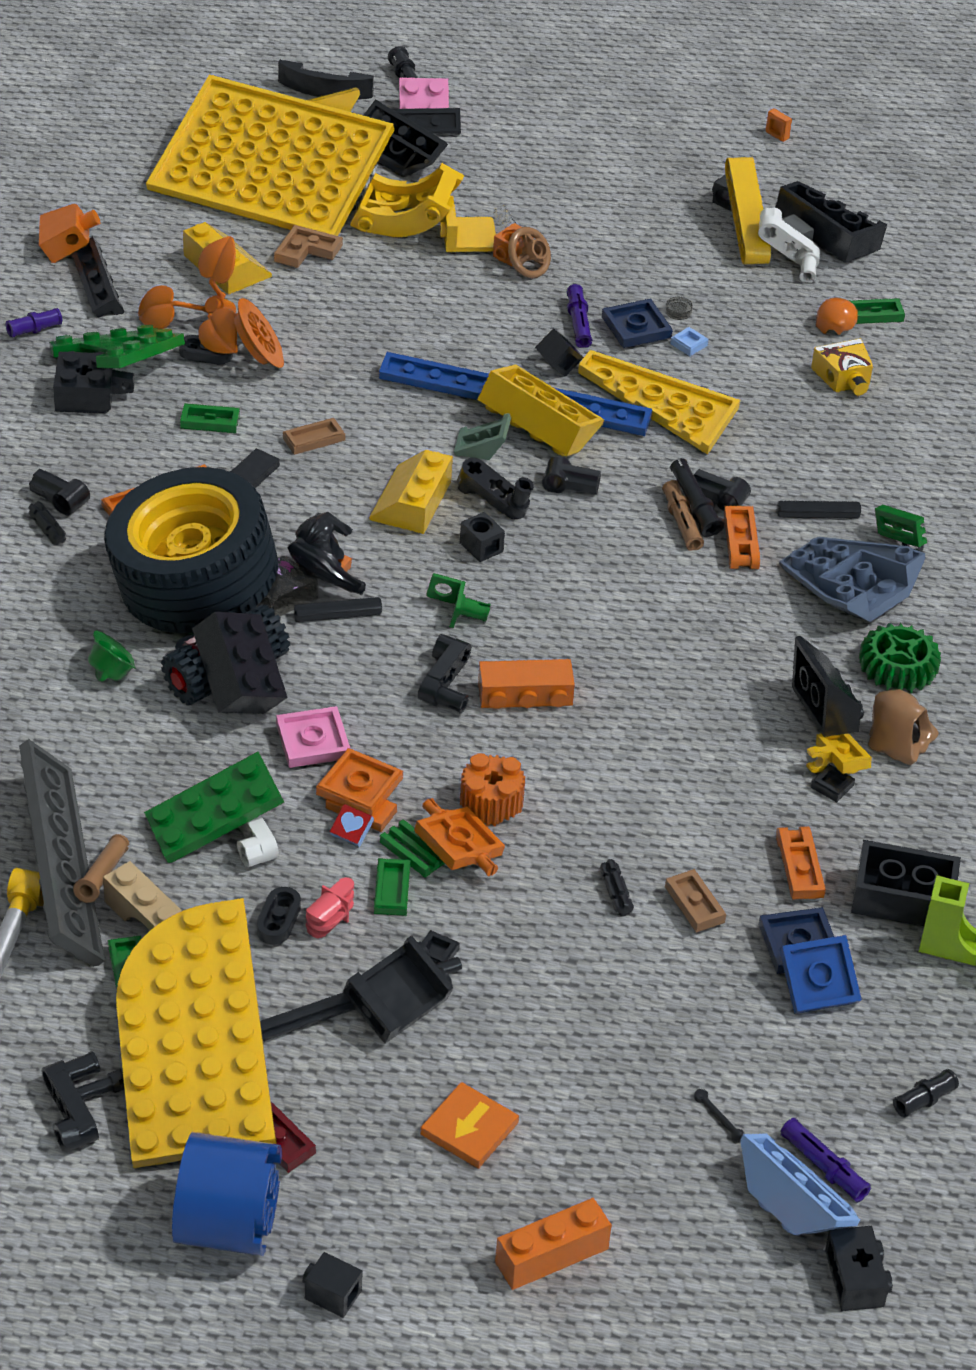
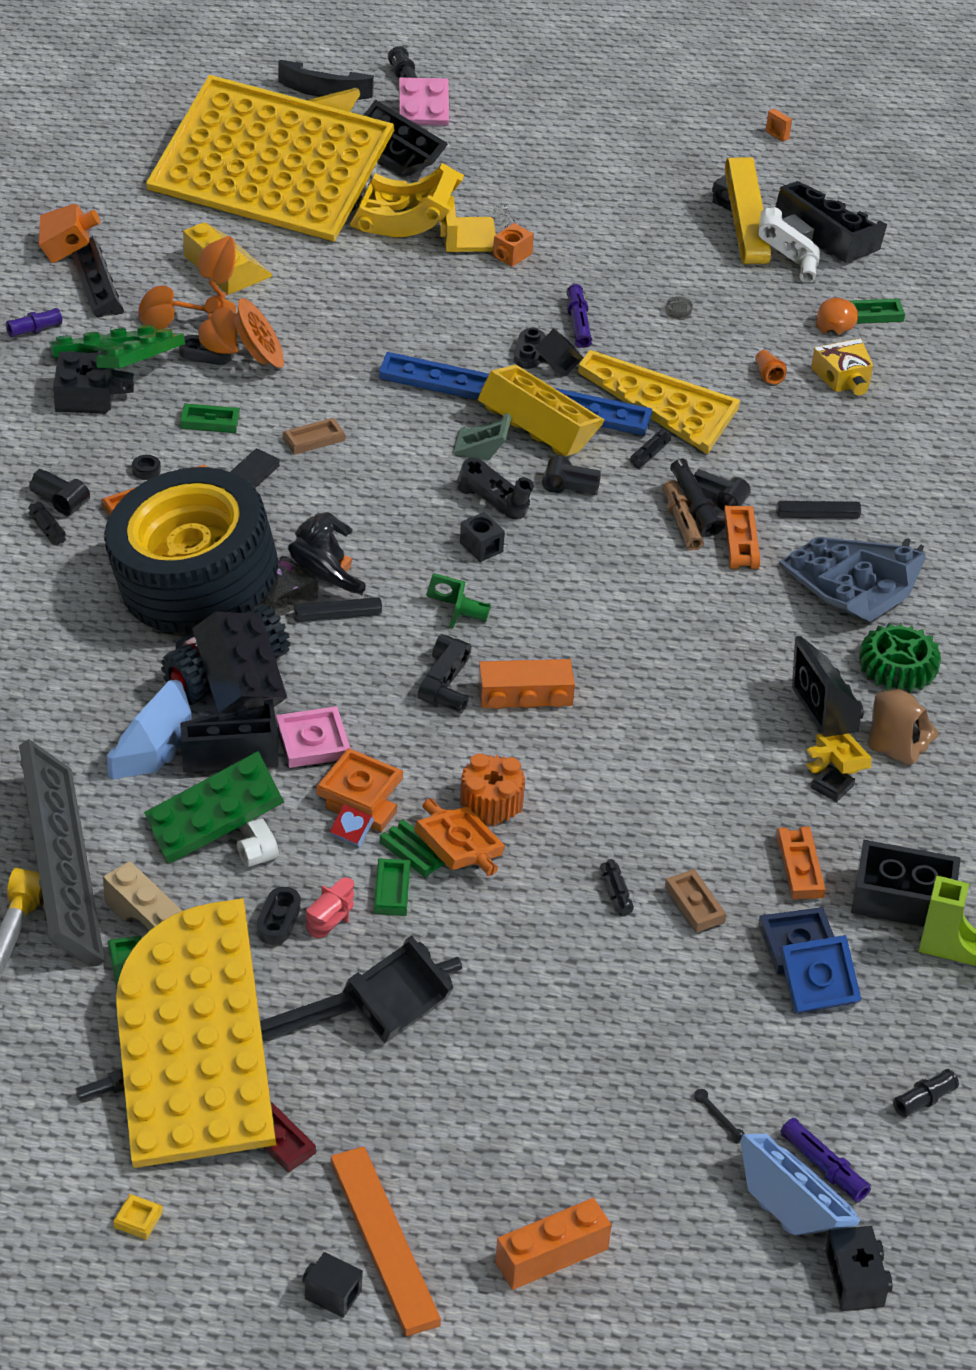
(78, 1124): black beam -> none
(88, 887): medium nougat pin -> none
(109, 658): green piece -> none
(138, 1216): none -> yellow tile
(146, 467): none -> black tile
(151, 735): none -> light blue wedge
(220, 742): none -> black wedge
(226, 1193): blue brick -> none
(306, 241): medium nougat plate -> none
(385, 1242): none -> orange tile
(414, 491): yellow slope -> none
(435, 119): black tile -> none
(440, 946): black tile -> none
(469, 1125): orange tile -> none
(525, 353): none -> black plate
(533, 249): medium nougat piece -> none
(637, 323): dark blue plate -> none
(650, 448): none -> black axle
(689, 341): light blue tile -> none
(770, 367): none -> orange cone
(900, 520): green tile -> none

